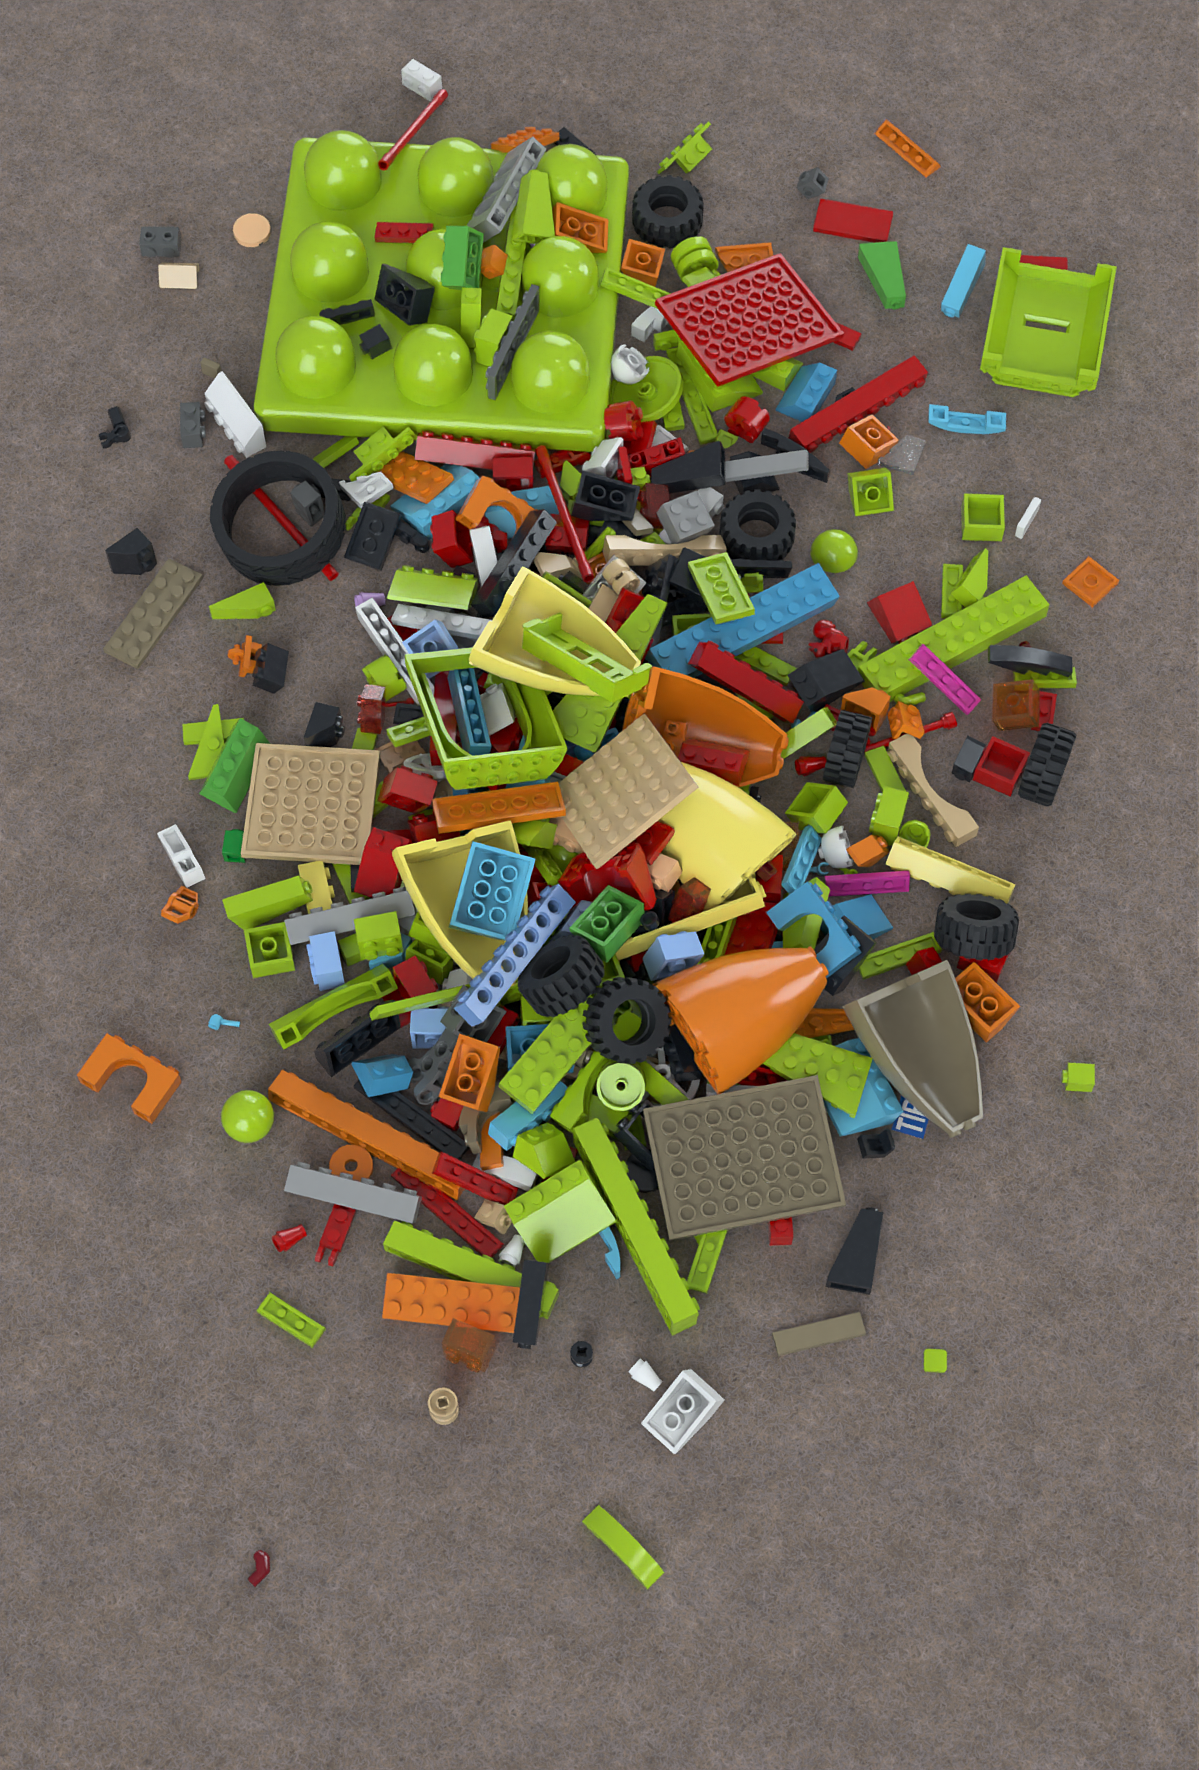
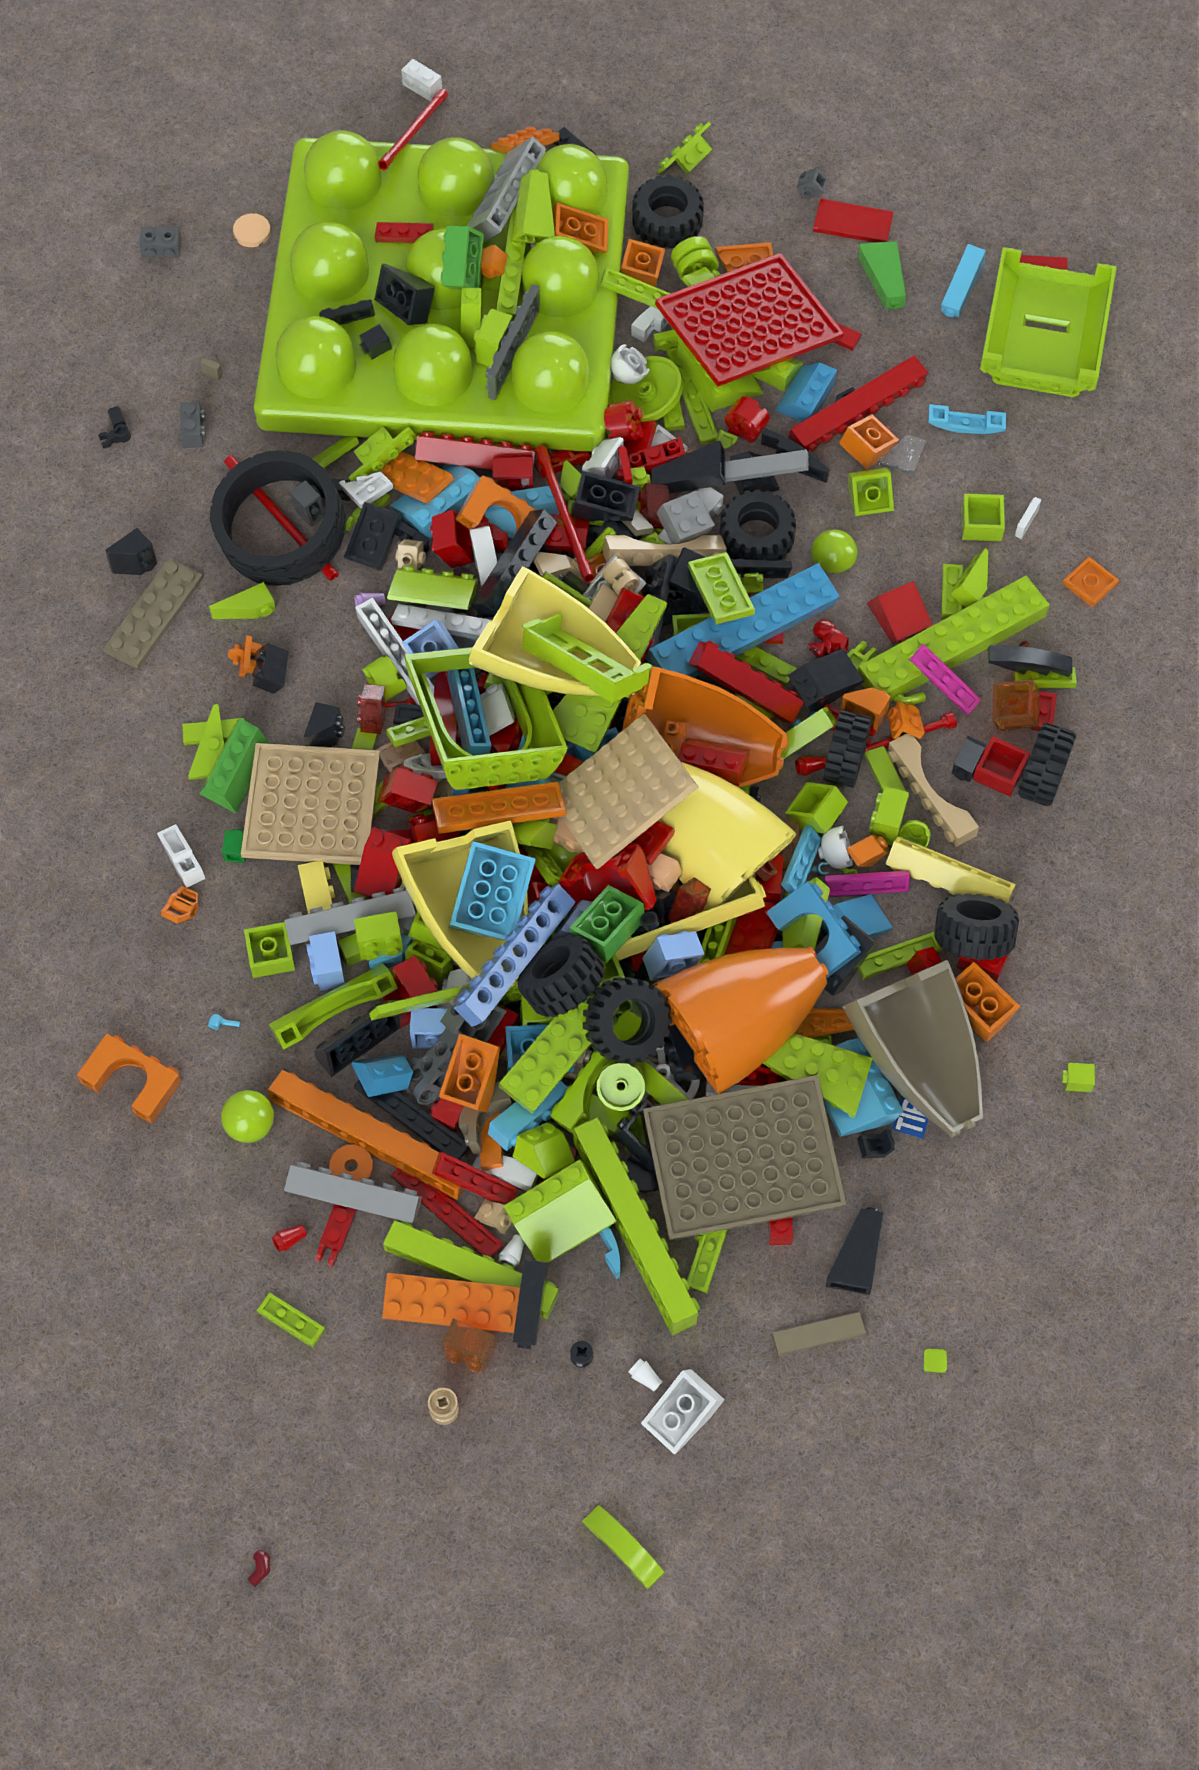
(178, 275): tan panel -> none
(235, 416): white slope -> none
(267, 902): lime slope -> none
(410, 554): none -> tan brick
(907, 149): orange slope -> none

